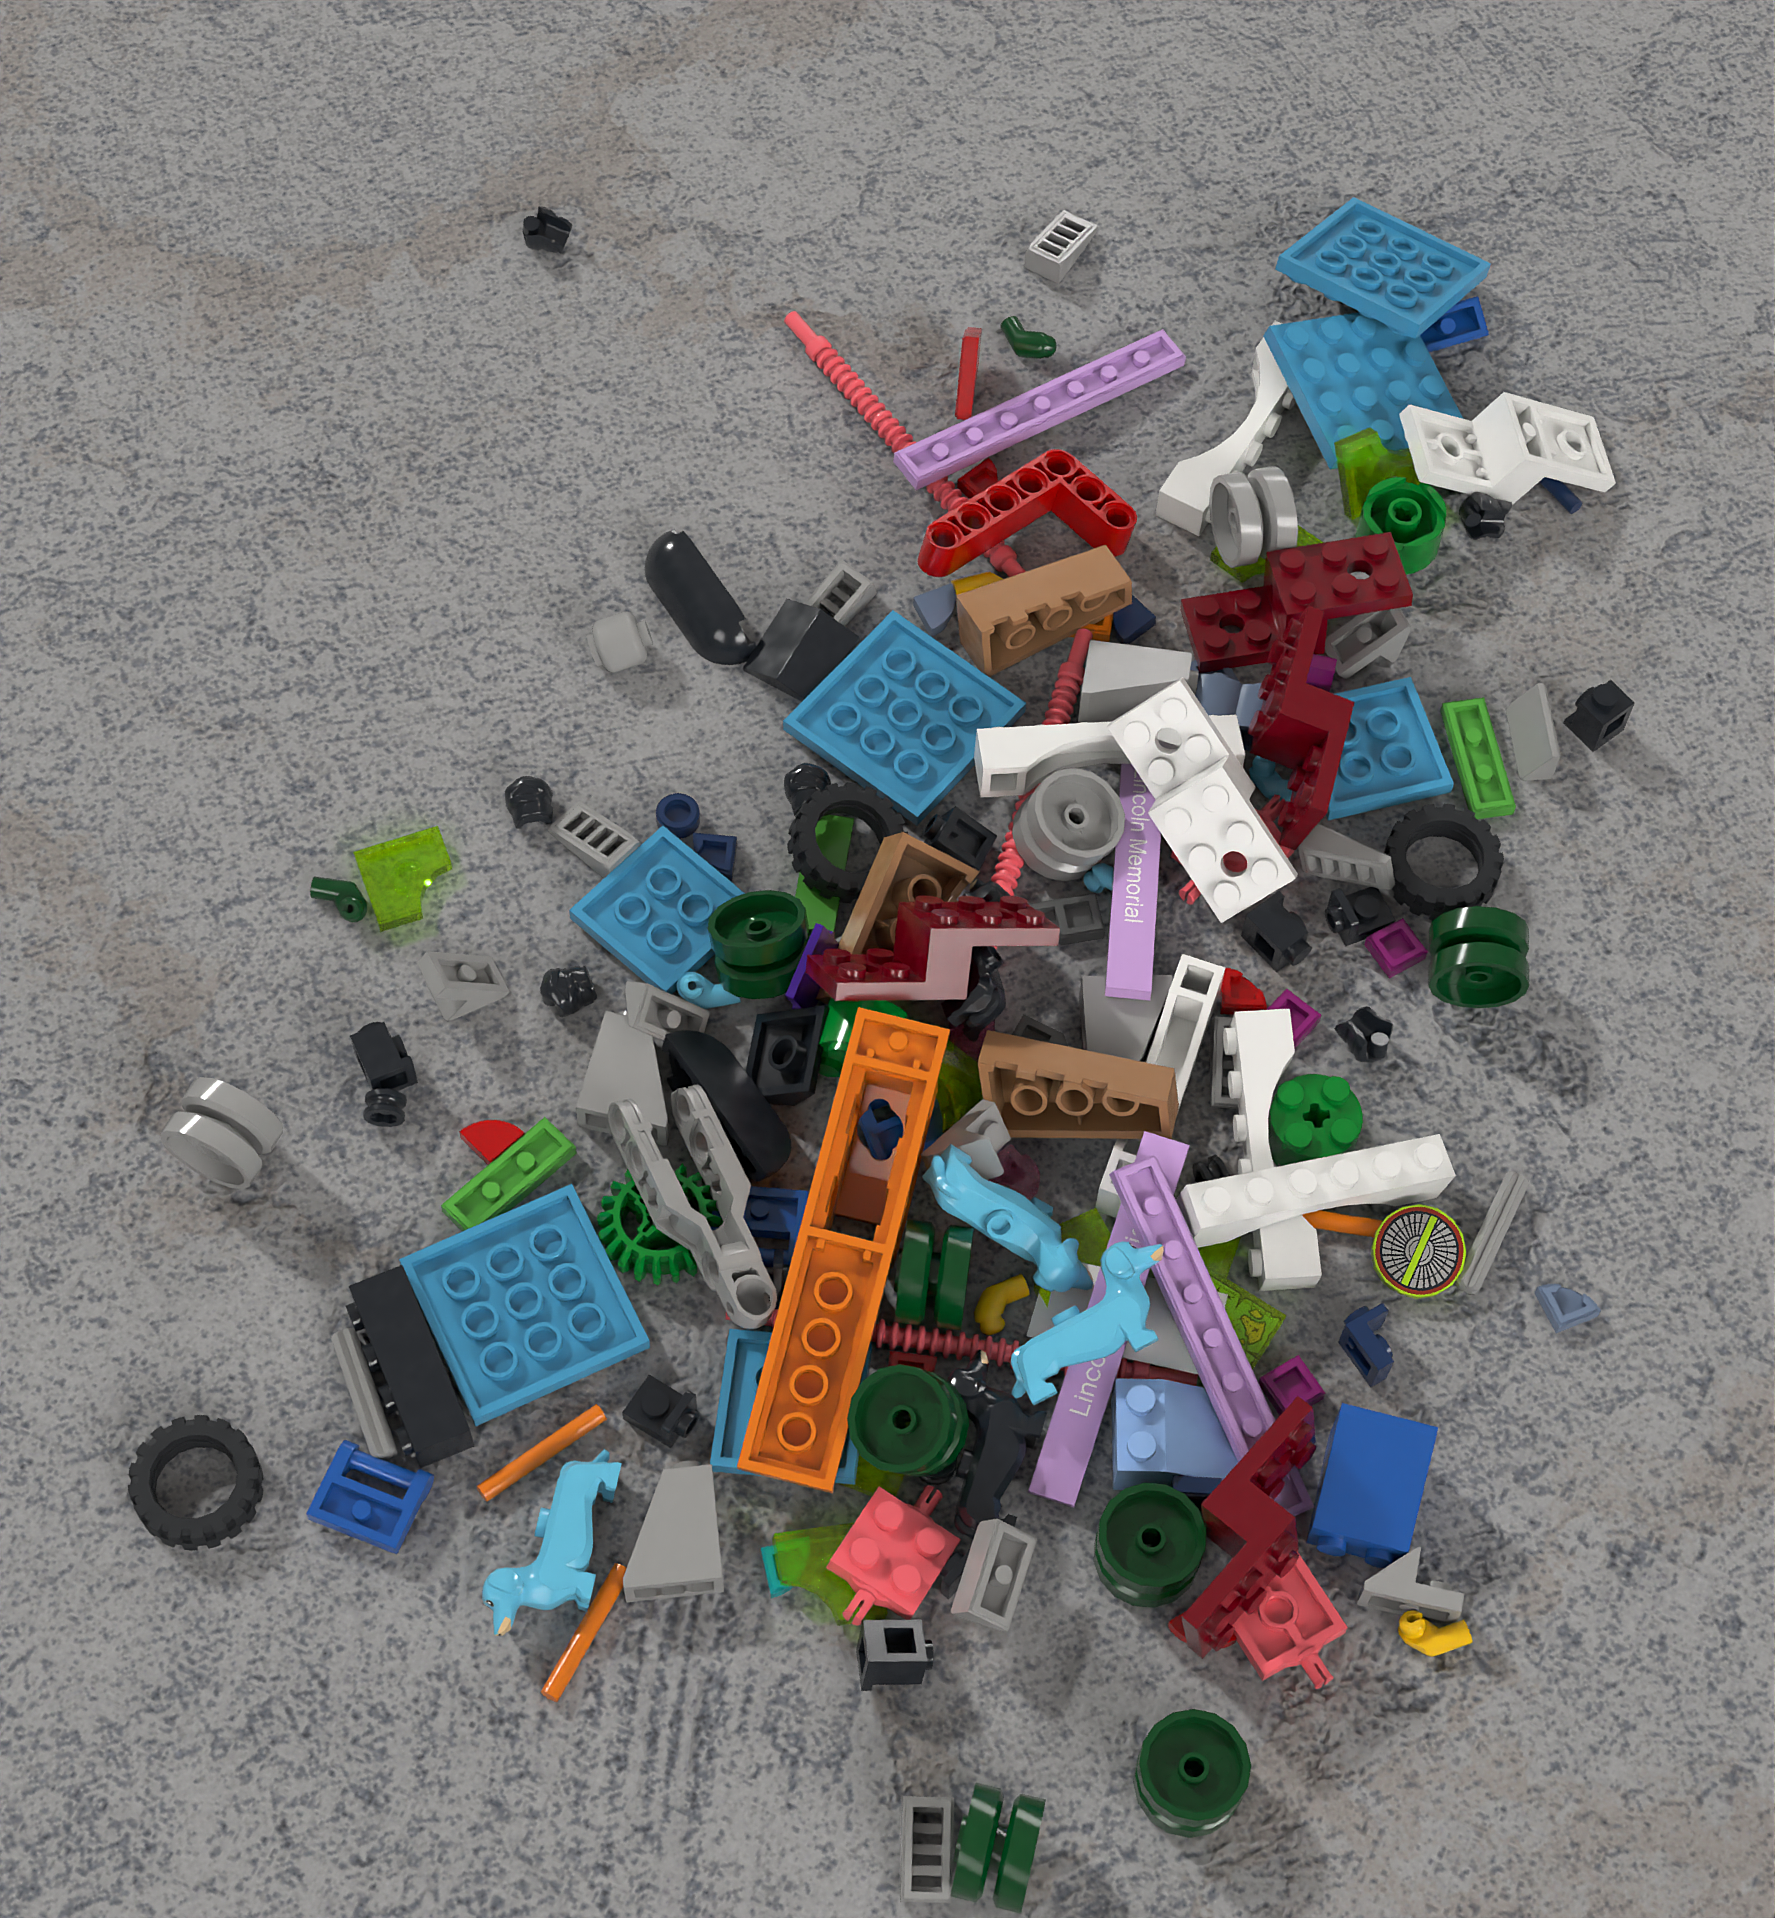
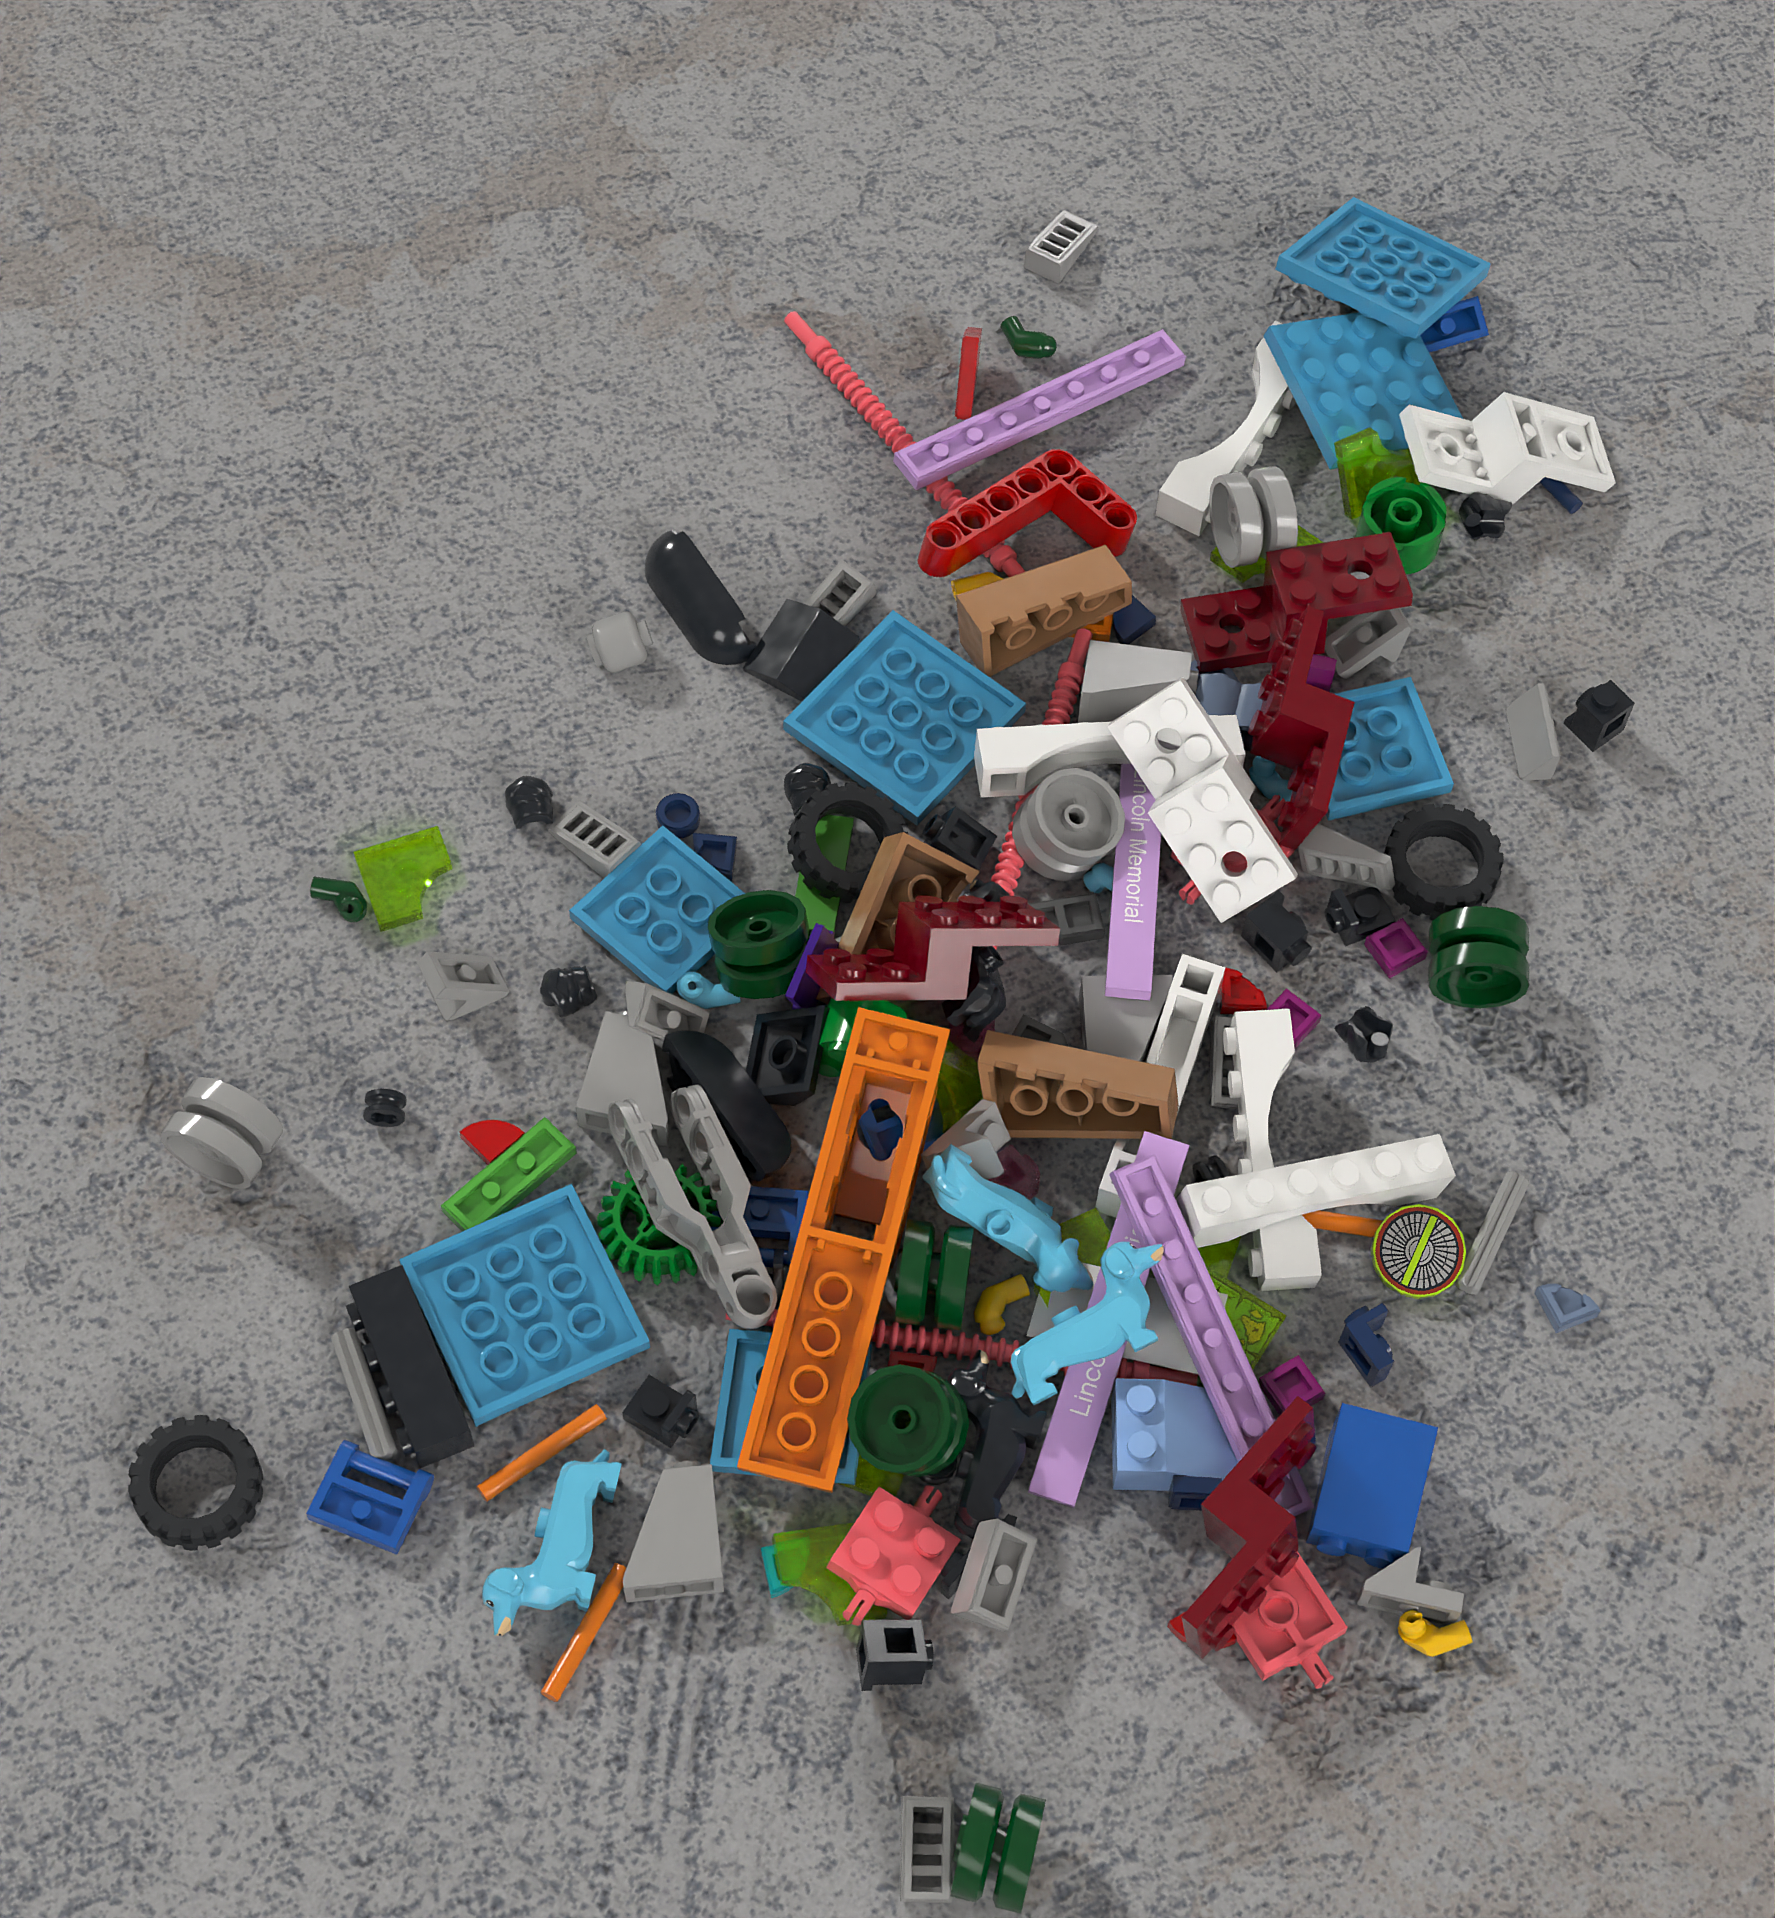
(383, 1058): black brick -> none
(546, 231): black arm -> none
(936, 608): sand blue tile -> none
(978, 478): red tile -> none
(1155, 1517): dark green wheel -> none
(1218, 1765): dark green wheel -> none
(1313, 1119): green brick -> none
(1477, 758): bright green tile -> none

